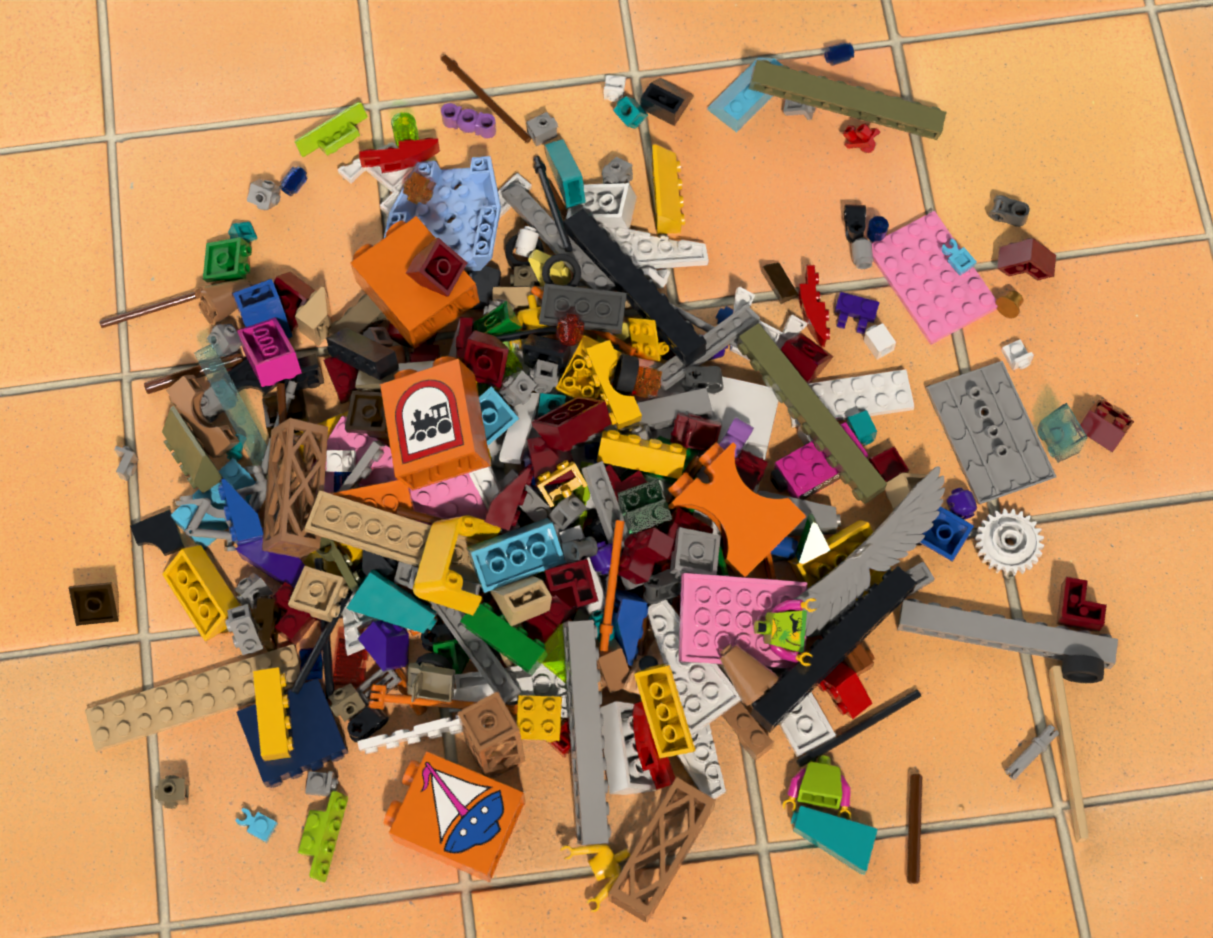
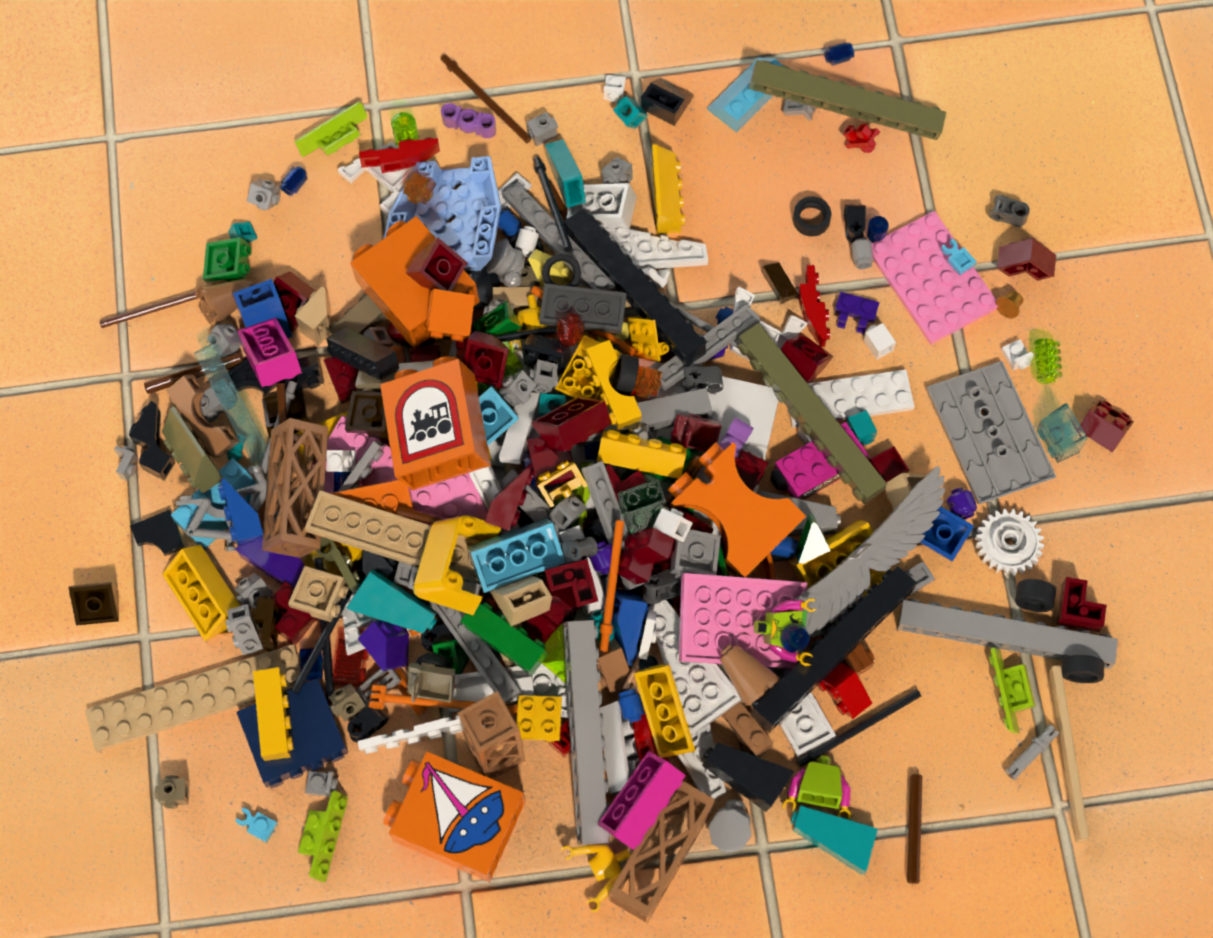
(147, 435): none -> black arch
(449, 315): none -> orange brick
(507, 264): none -> light grey piece
(509, 223): none -> blue brick
(631, 705): none -> blue brick
(641, 800): none -> dark pink brick
(649, 635): none -> white plate
(673, 524): none -> white brick
(730, 827): none -> light grey piece
(747, 774): none -> black slope
(793, 633): none -> clear blue cone
(812, 202): none -> black tyre
(1014, 689): none -> lime bracket
(1035, 595): none -> black tyre
(1047, 360): none -> clear neon green piece

